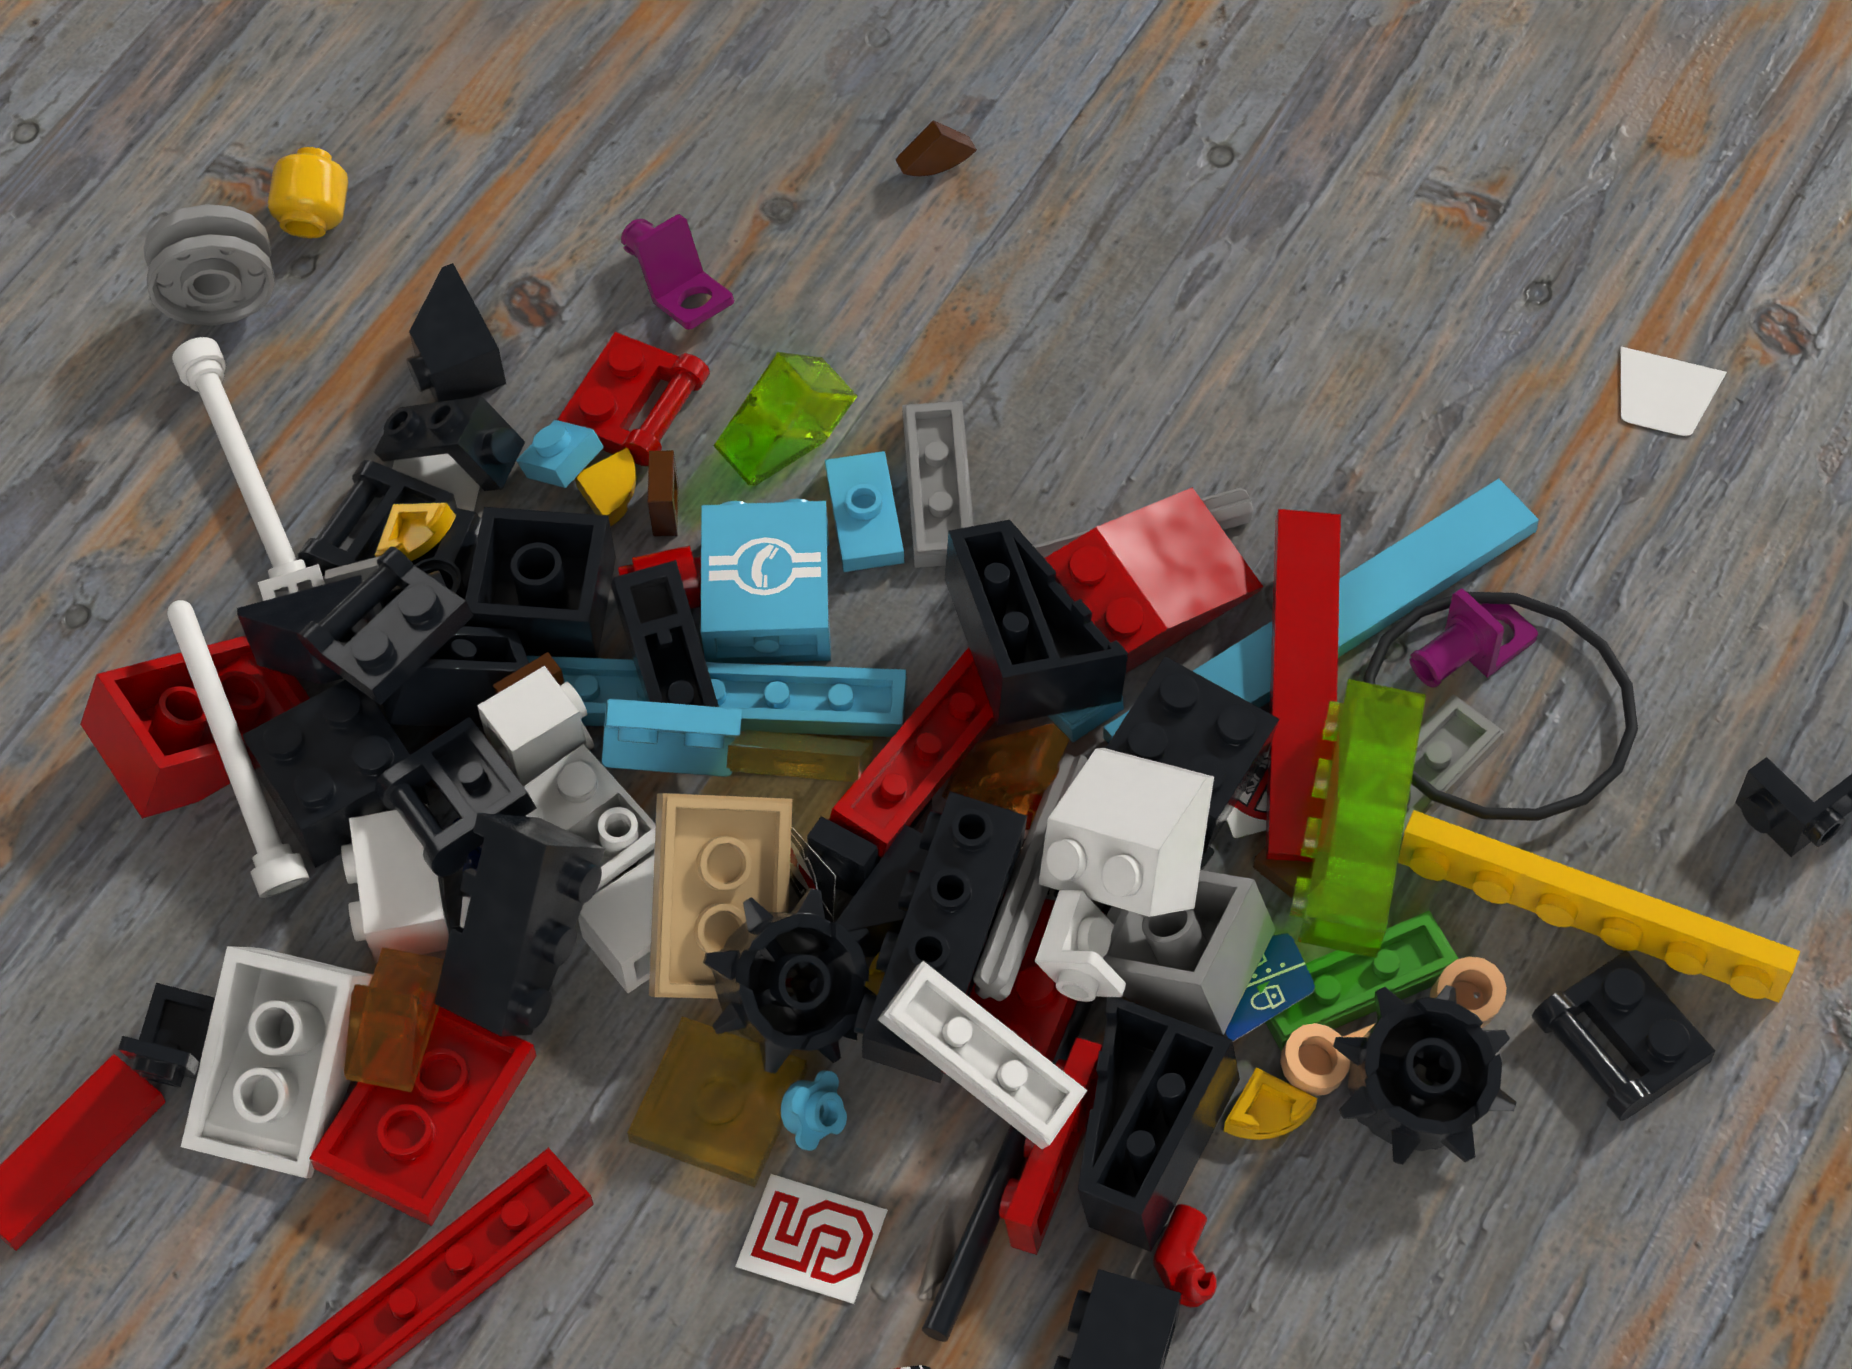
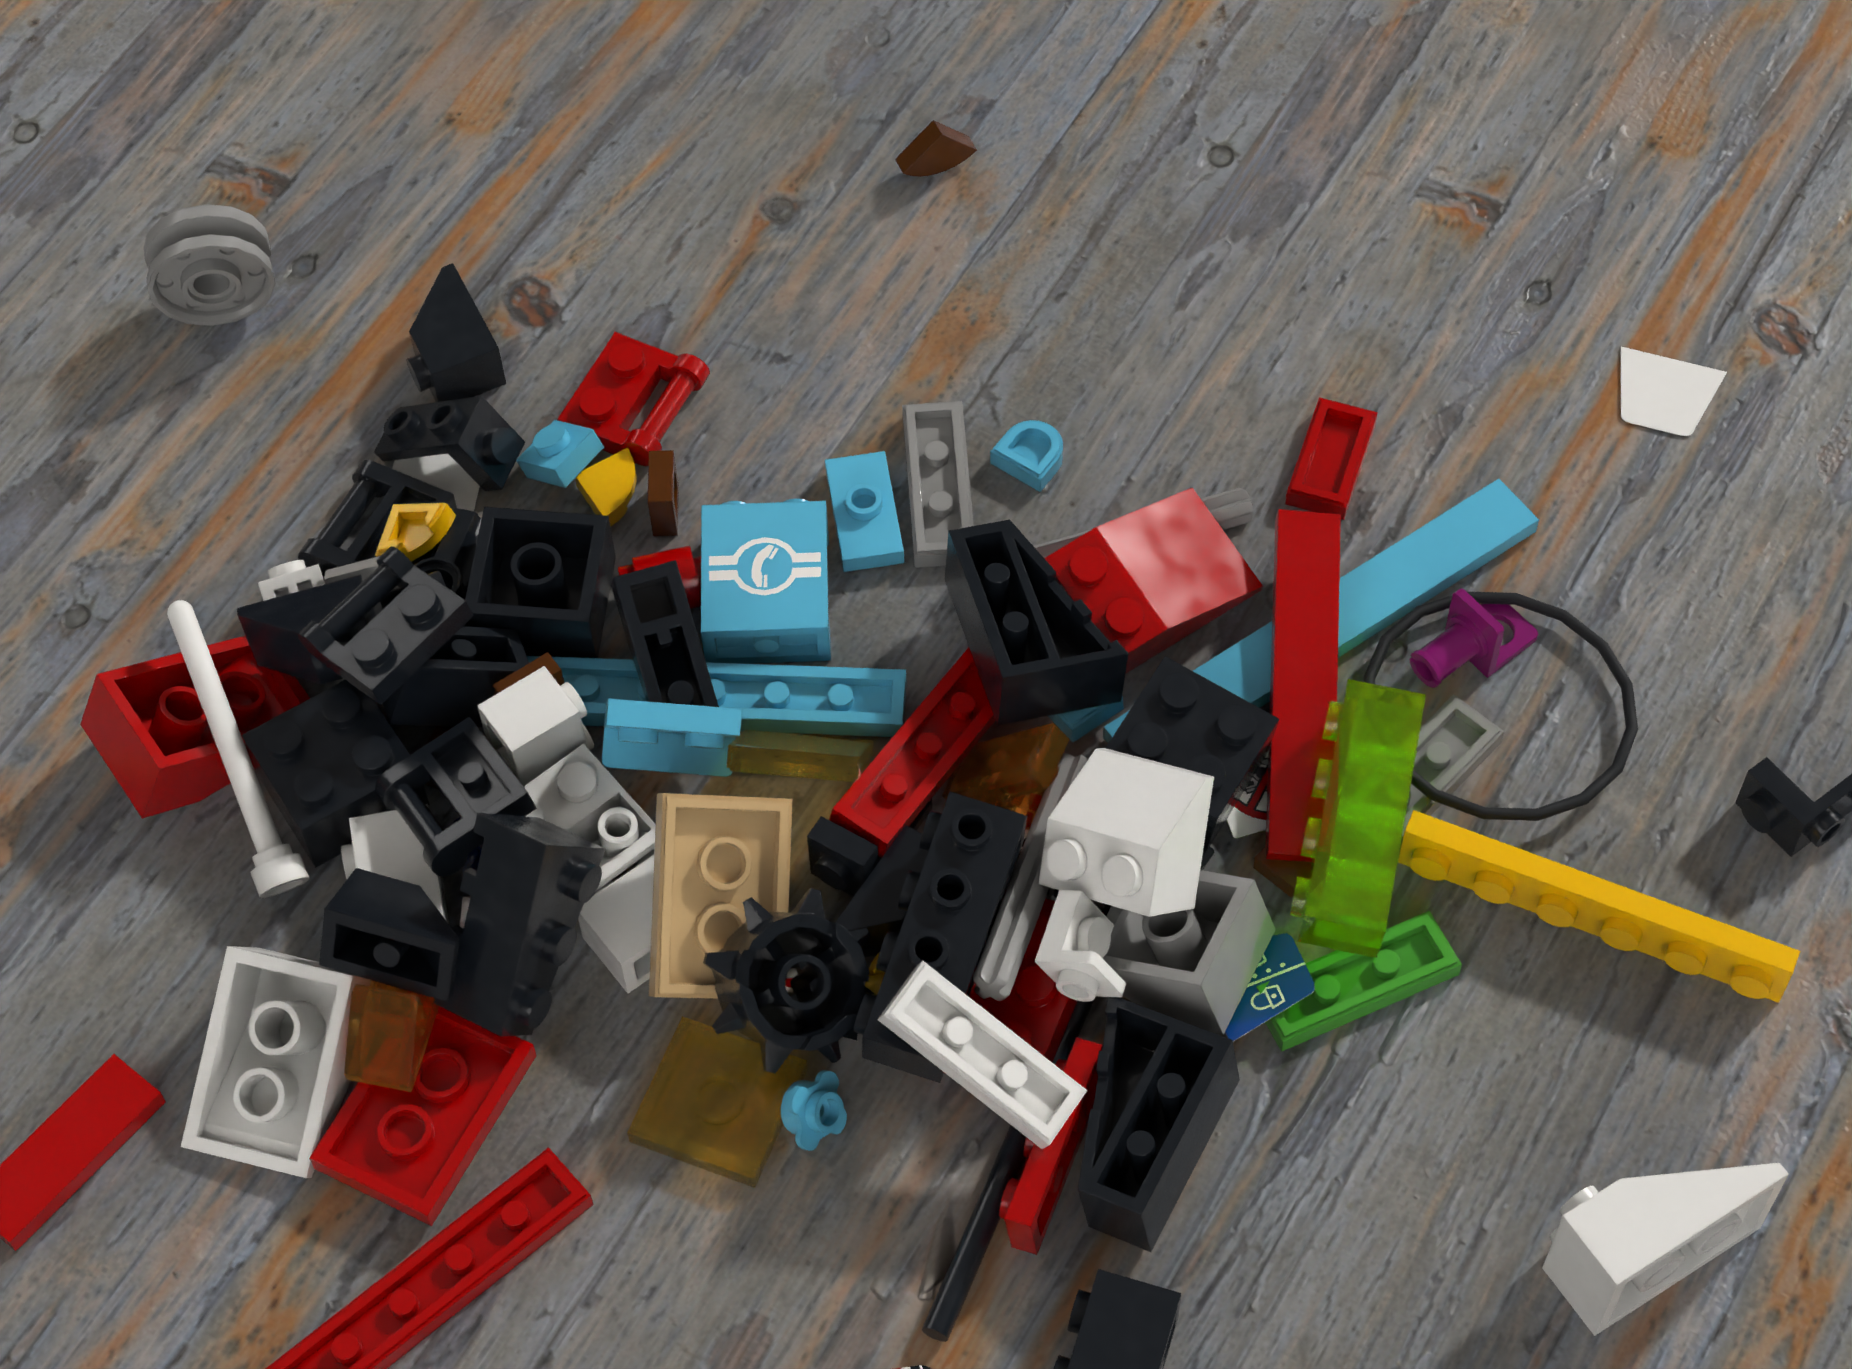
(170, 1036): black bracket -> none
(203, 368): white piece -> none
(308, 193): yellow head -> none
(389, 935): none -> black slope
(674, 269): magenta bracket -> none
(784, 416): clear neon green slope -> none
(811, 872): black sticker -> none
(811, 1238): white sticker -> none
(1029, 453): none -> medium azure tile
(1176, 1258): red arm -> none
(1268, 1108): yellow tile -> none
(1319, 1068): light nougat piece -> none
(1331, 458): none -> red tile
(1458, 1063): black brick -> none
(1638, 1024): black plate -> none
(1652, 1232): none -> white slope

